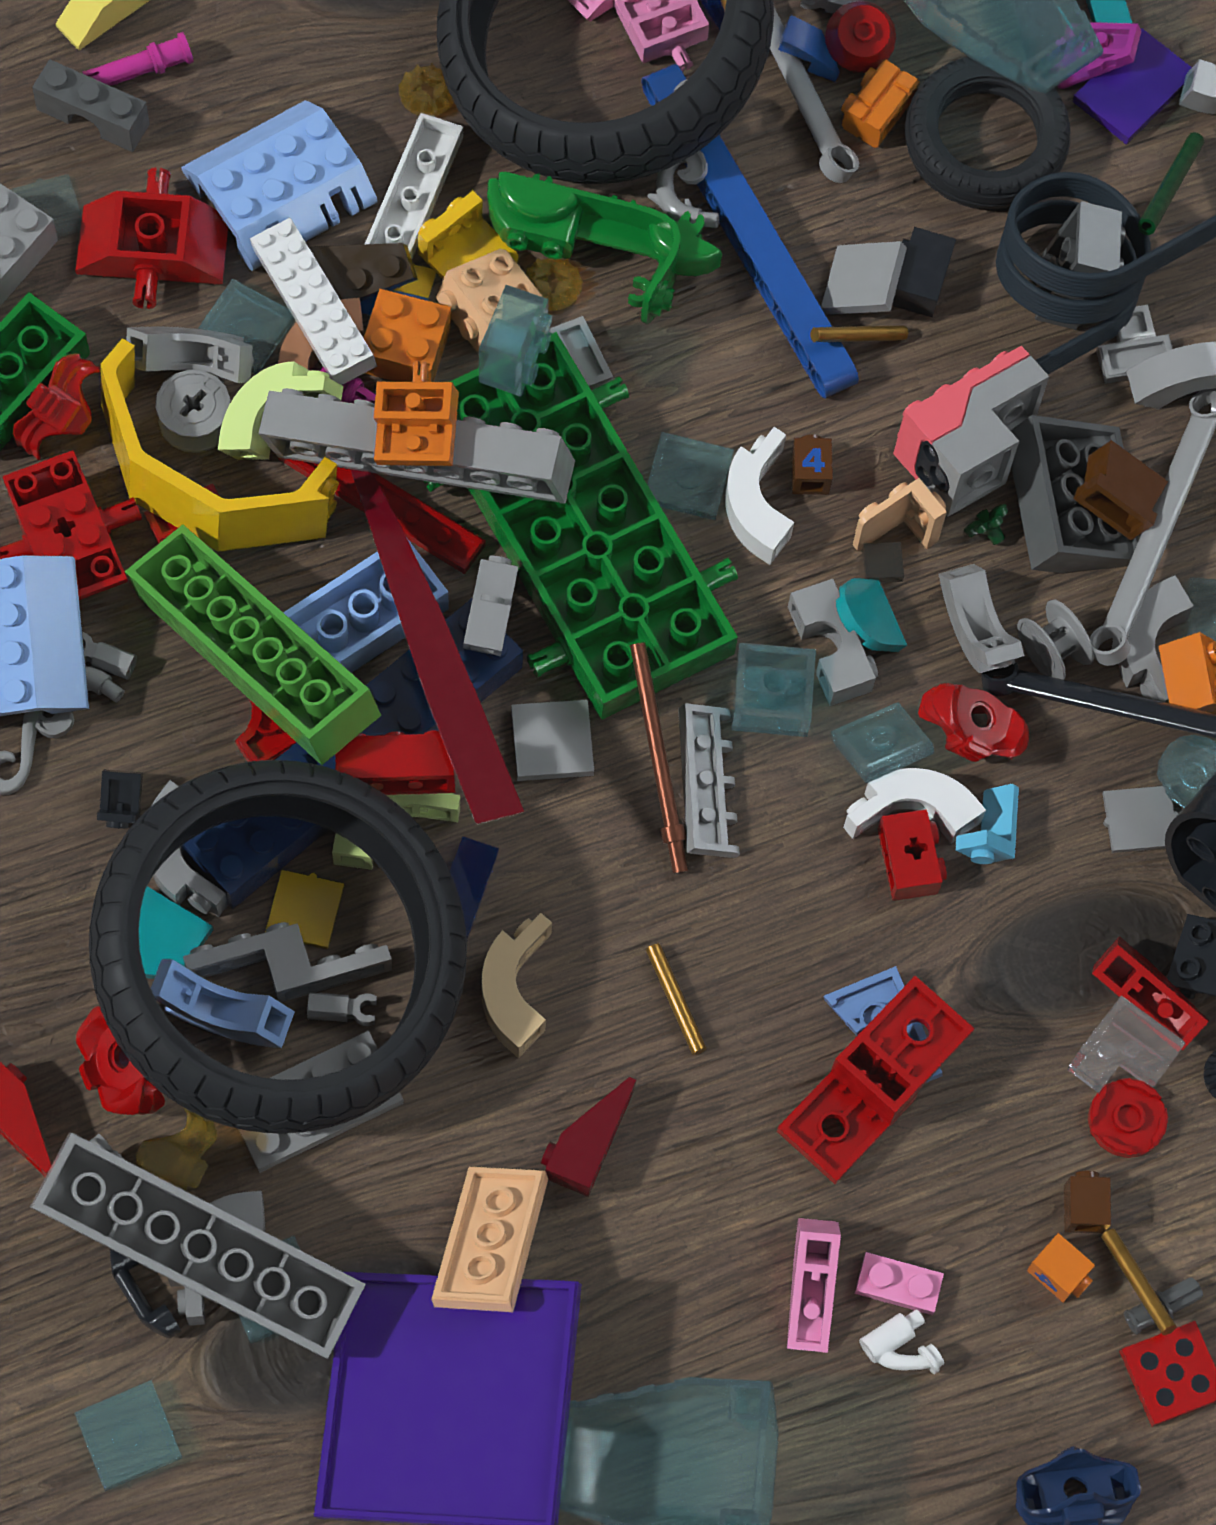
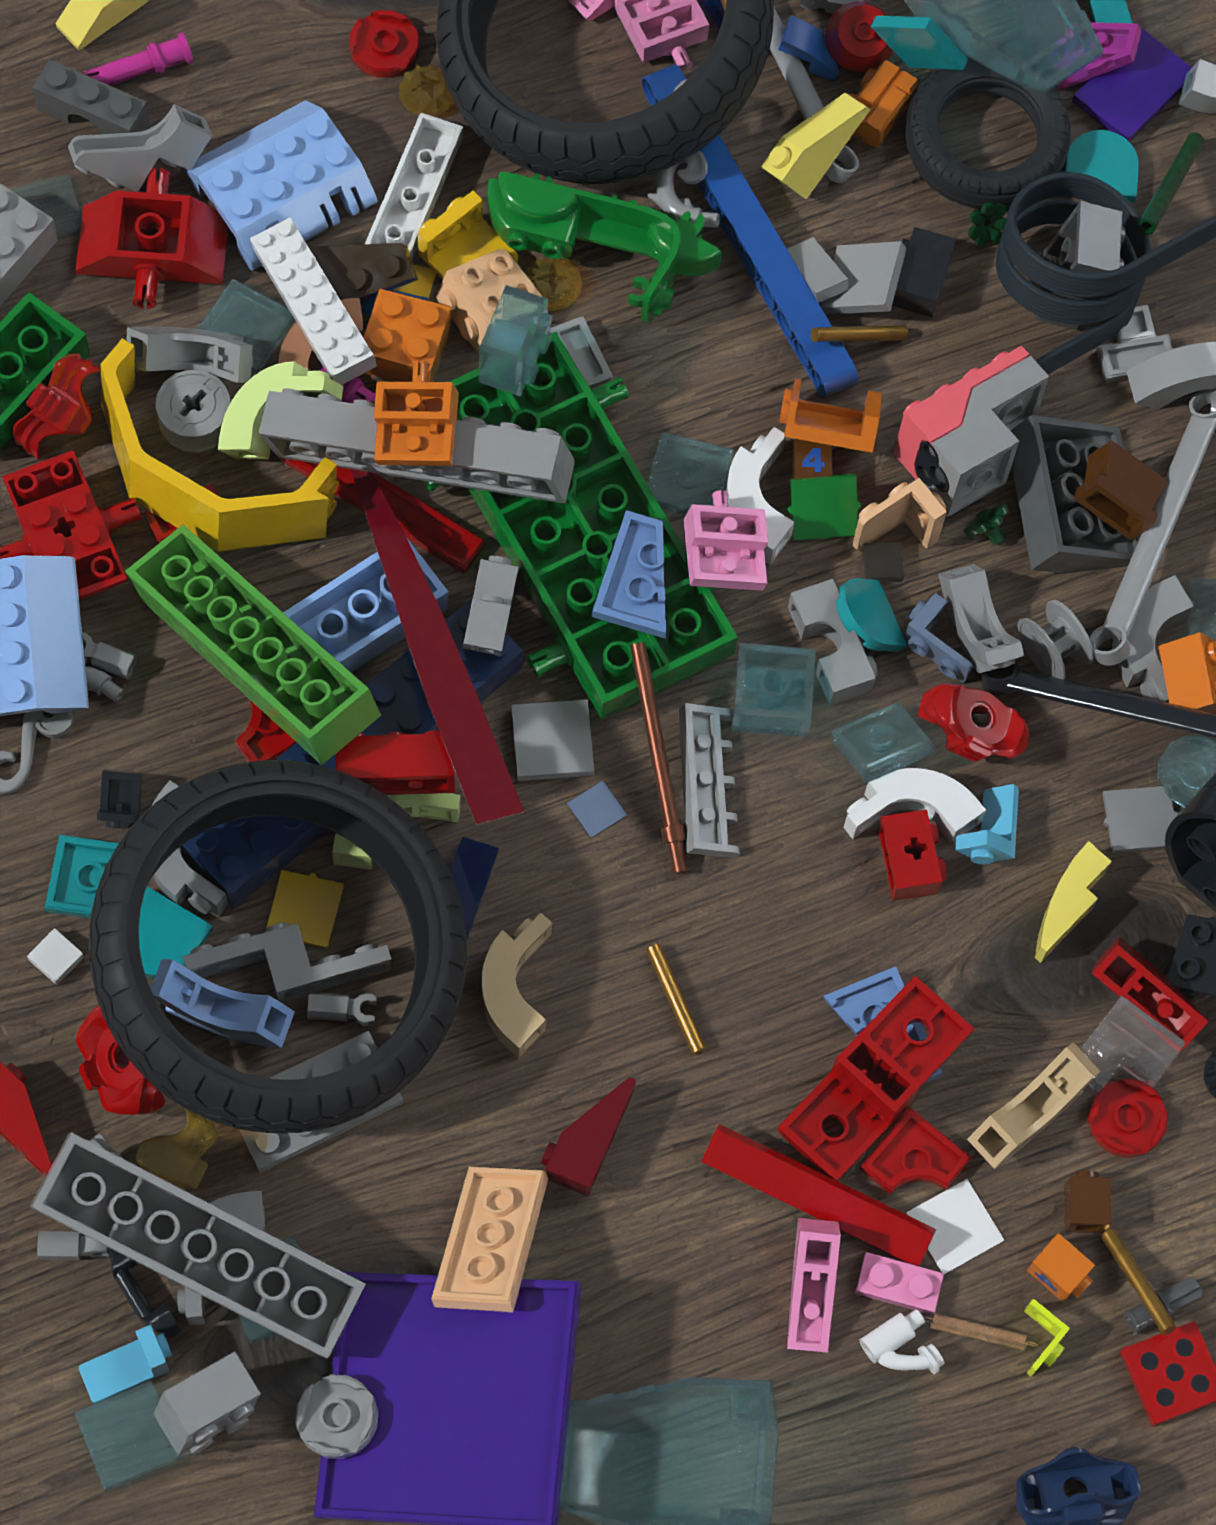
(55, 956): none -> white tile
(68, 1246): none -> light grey bar
(76, 875): none -> teal tile
(126, 1366): none -> medium azure bracket
(129, 157): none -> light grey arch
(207, 1405): none -> light grey brick
(336, 1417): none -> light grey tile
(384, 44): none -> red tile
(597, 809): none -> sand blue sticker
(634, 578): none -> medium blue wing
(726, 545): none -> bright pink plate
(813, 145): none -> light yellow slope
(818, 270): none -> light grey tile
(818, 1195): none -> red tile
(824, 506): none -> green piece
(831, 423): none -> orange panel
(914, 1153): none -> red tile
(919, 42): none -> teal tile
(924, 643): none -> sand blue bracket
(961, 1226): none -> white sticker
(980, 1337): none -> light nougat piece
(987, 224): none -> dark green plant
(1034, 1107): none -> tan arch
(1054, 1326): none -> neon yellow bracket
(1071, 898): none -> light yellow slope
(1107, 158): none -> teal tile

